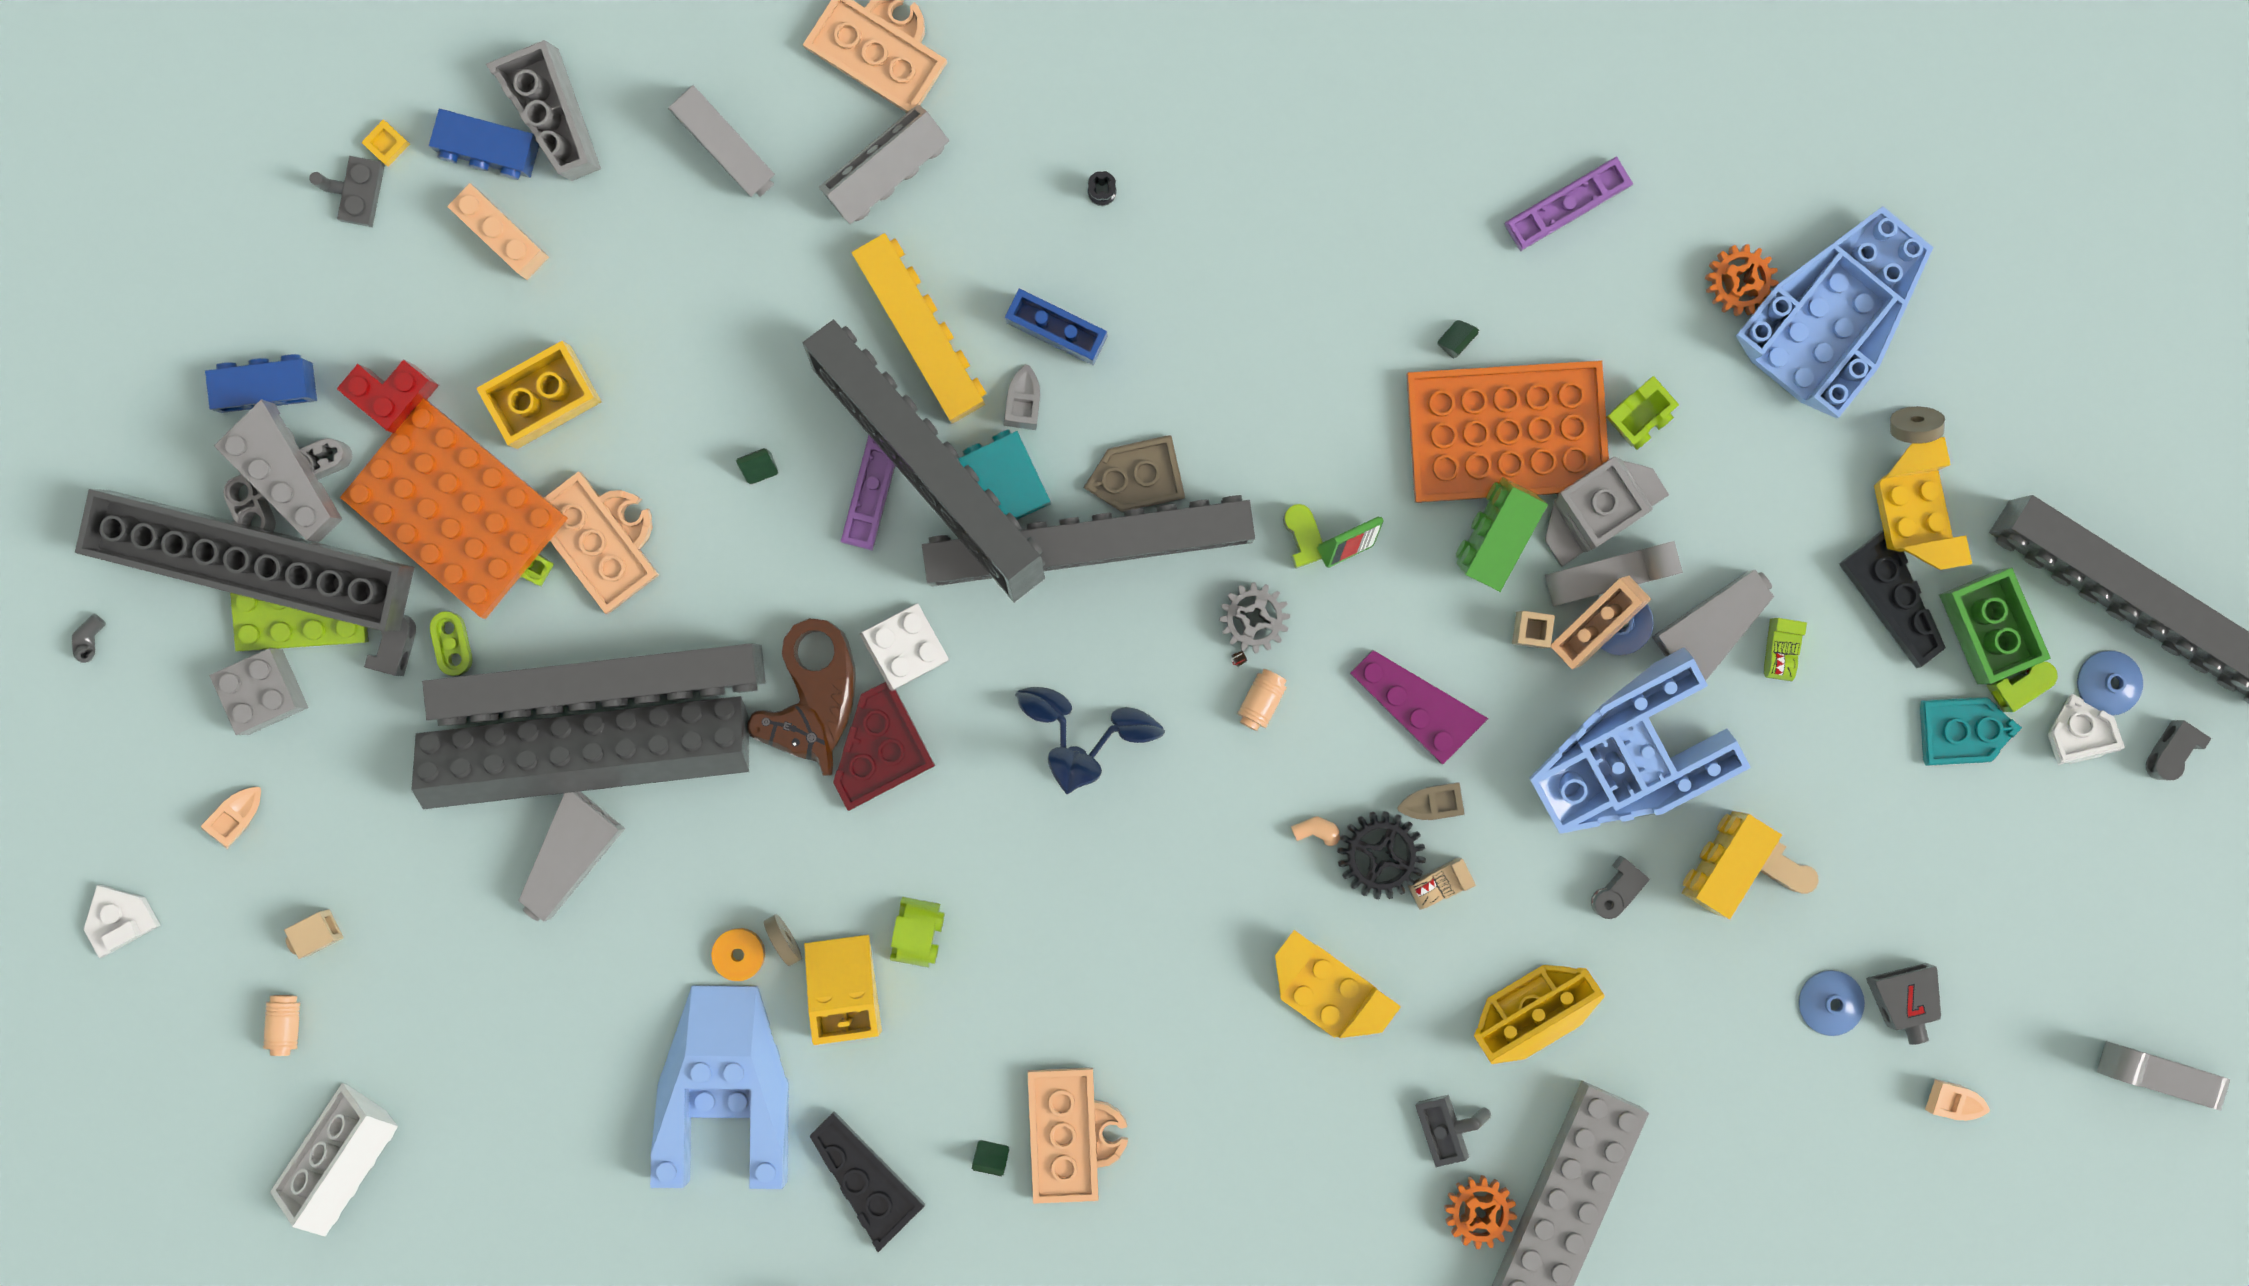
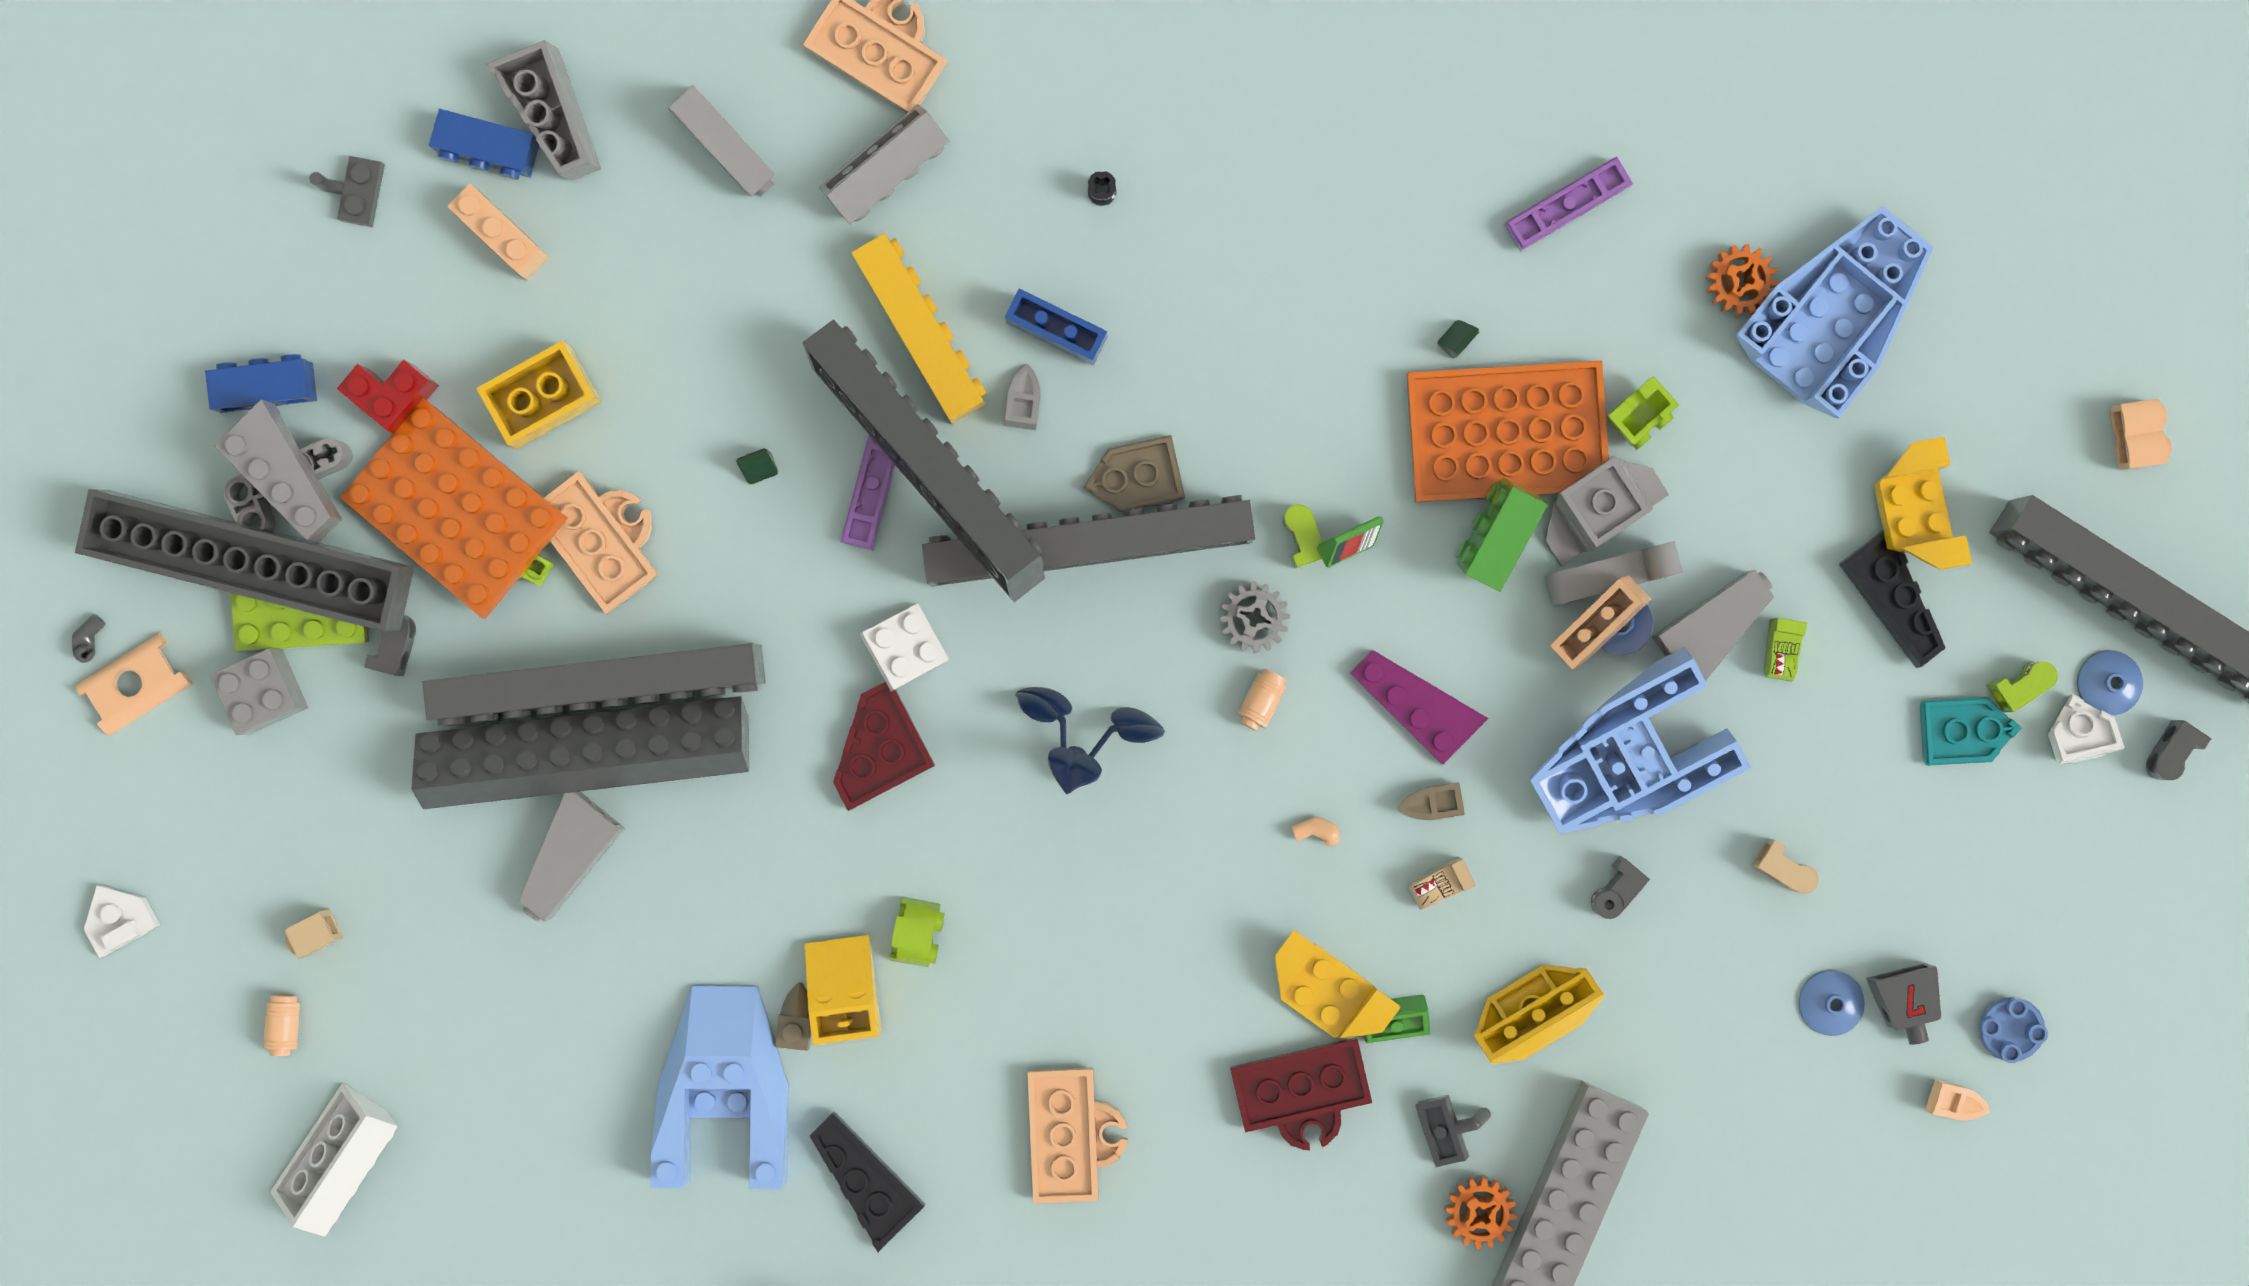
(157, 678): none -> light nougat piece
(233, 816): light nougat plate -> none
(385, 143): yellow tile -> none
(447, 645): lime plate -> none
(723, 956): light orange piece -> none
(782, 940): dark tan piece -> none
(794, 1021): none -> dark tan plate
(825, 704): reddish brown animal -> none
(990, 1158): dark green slope -> none
(1008, 473): teal brick -> none
(1239, 658): dark brown piece -> none
(1302, 1090): none -> dark red plate
(1386, 841): black gear -> none
(1408, 1022): none -> bright green slope
(1533, 629): tan brick -> none
(1730, 863): yellow brick -> none
(1917, 424): dark tan piece -> none
(1994, 626): bright green brick -> none
(2012, 1029): none -> medium blue dish
(2140, 434): none -> light nougat brick
(2163, 1075): light grey beam -> none

